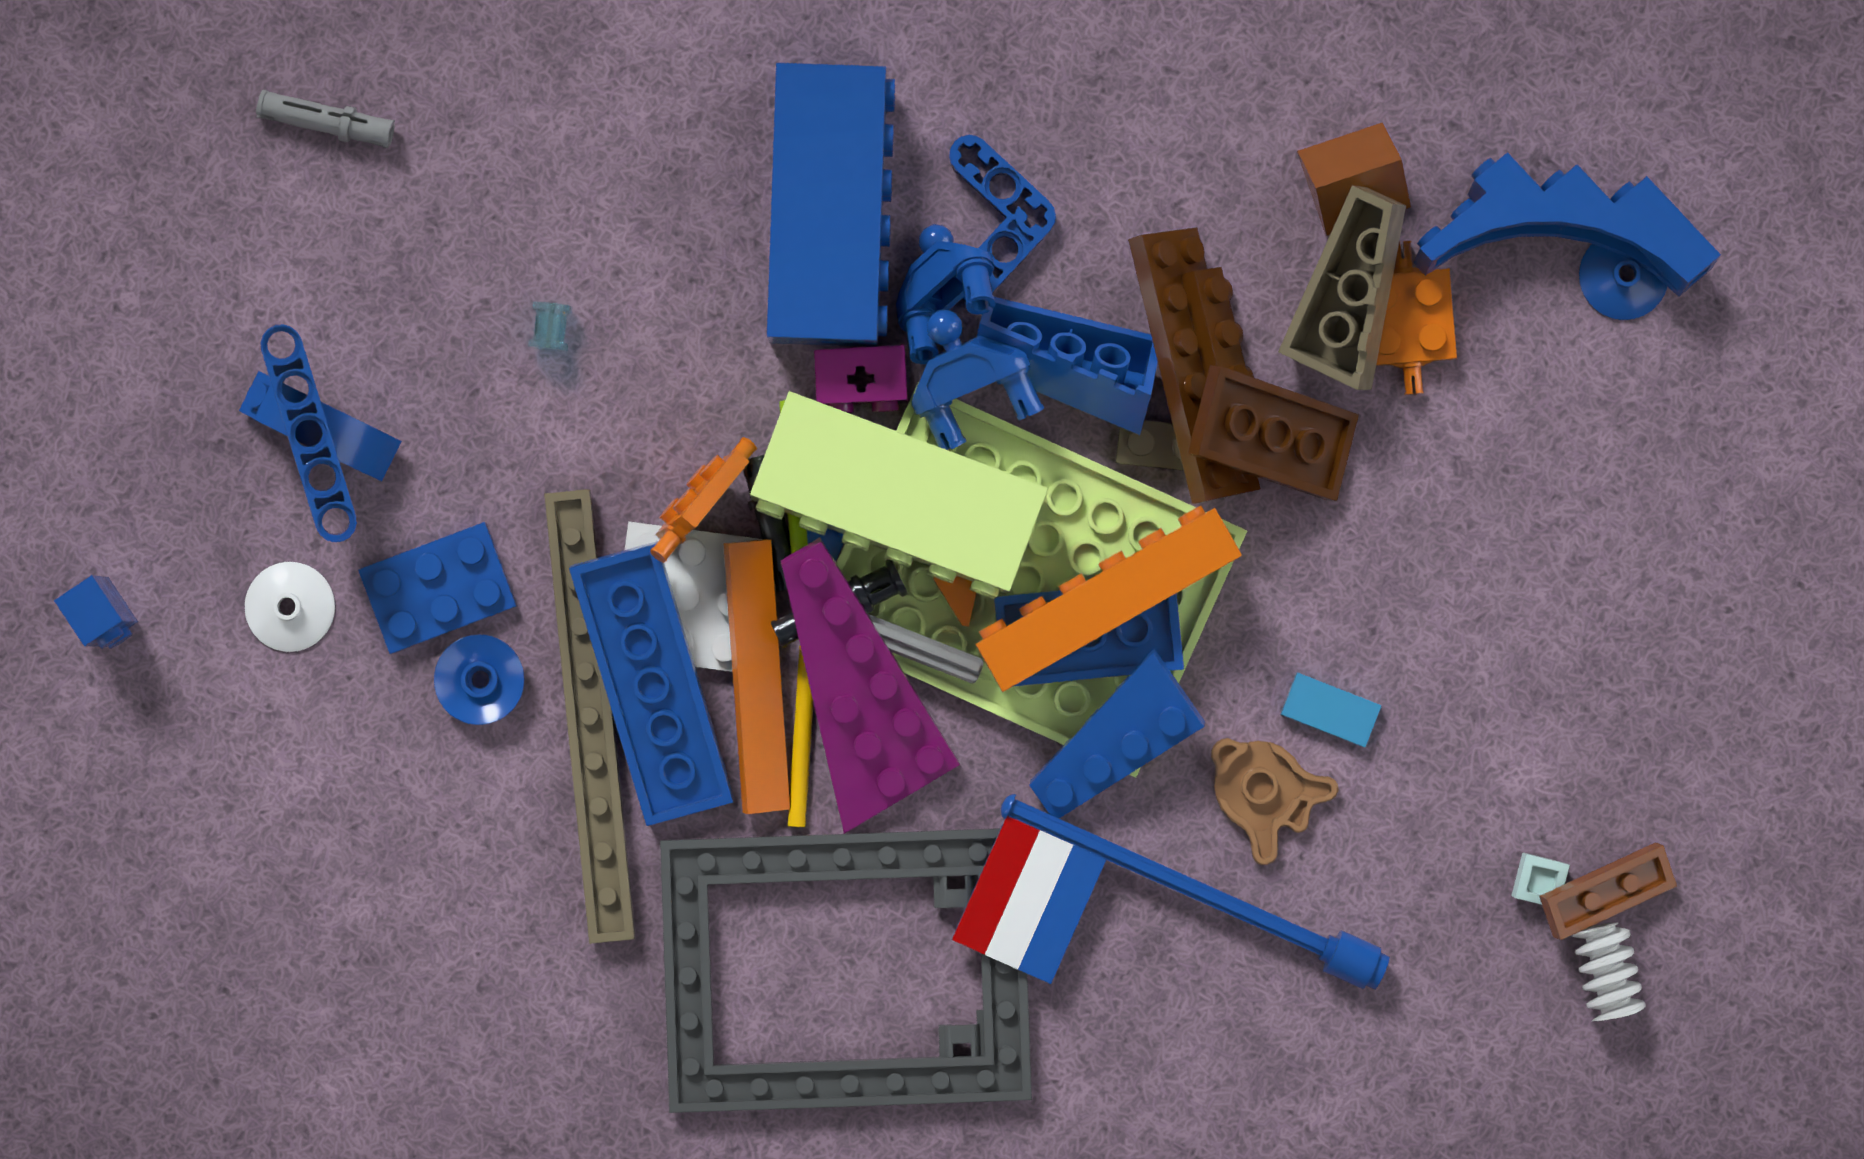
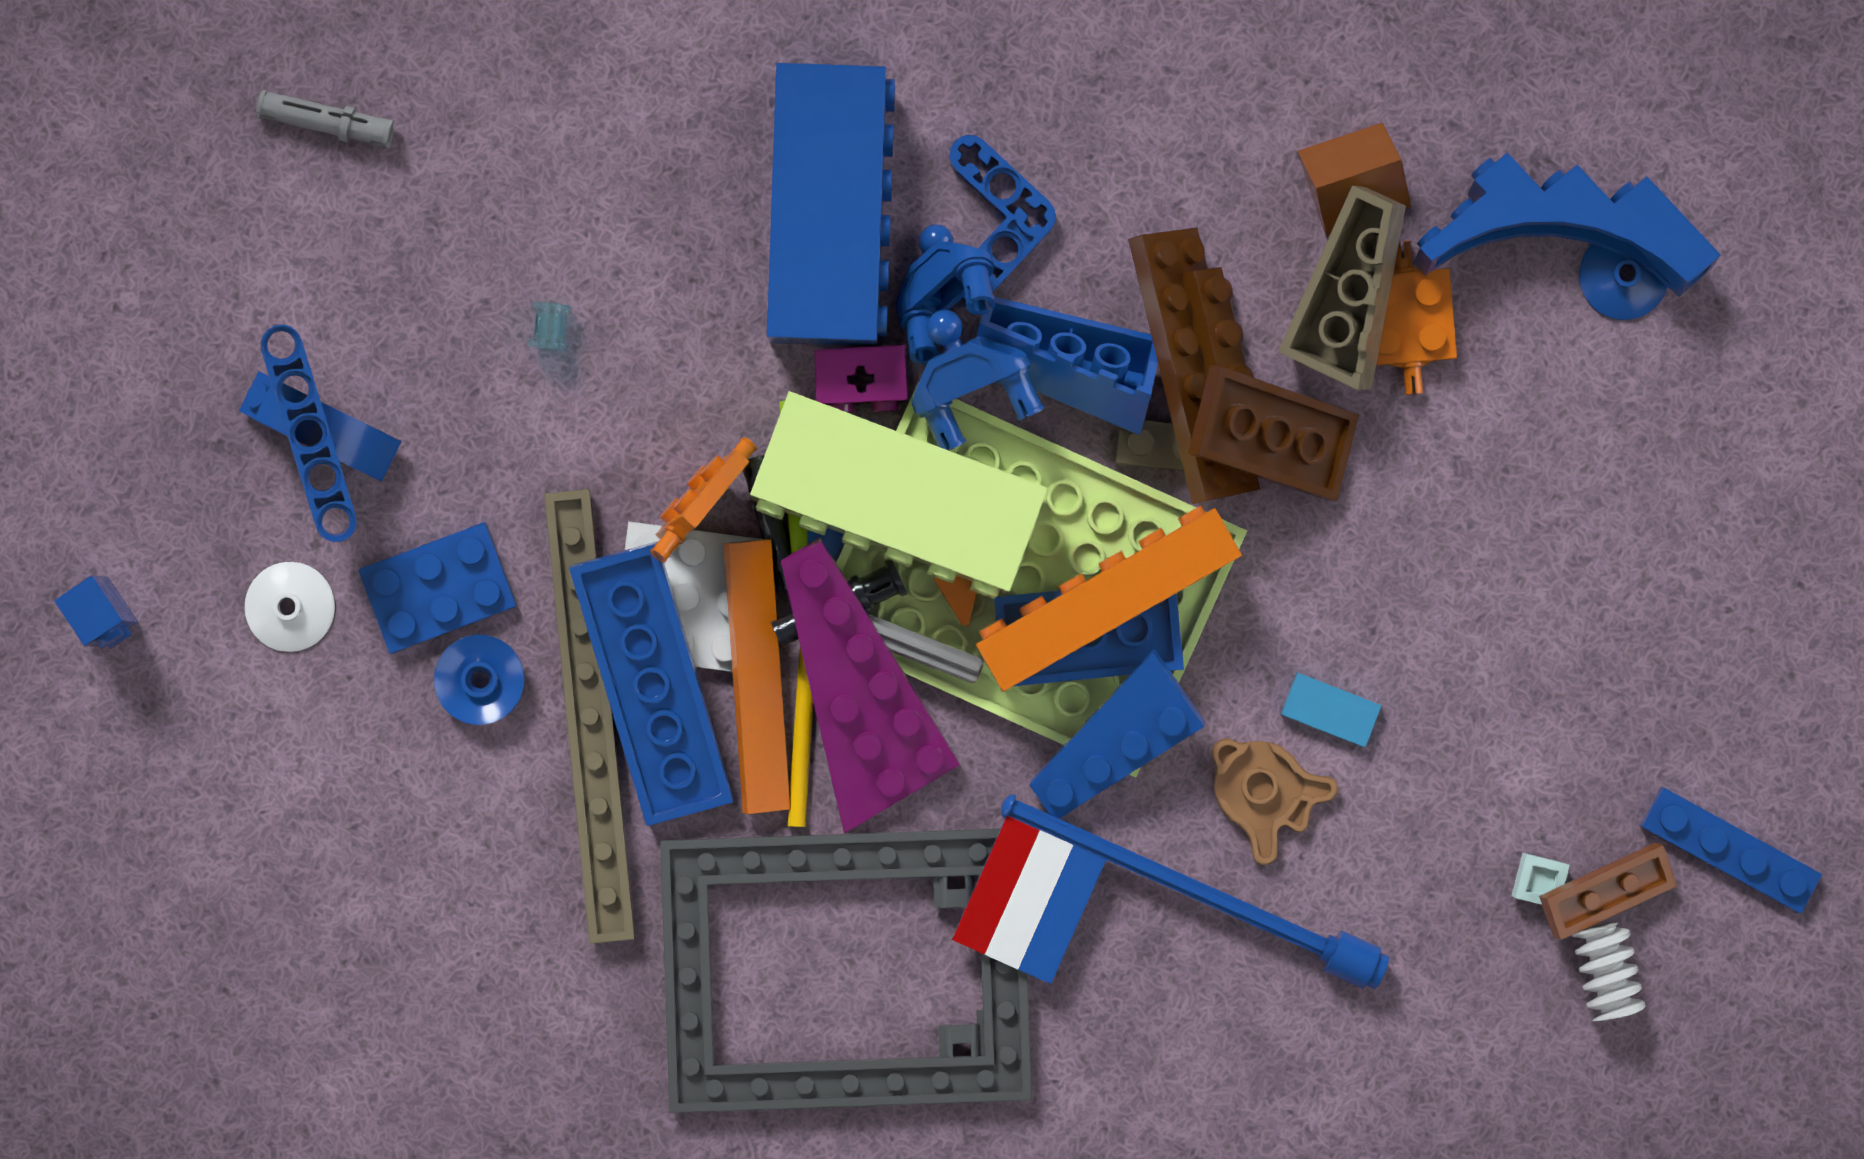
(1731, 850): none -> blue plate

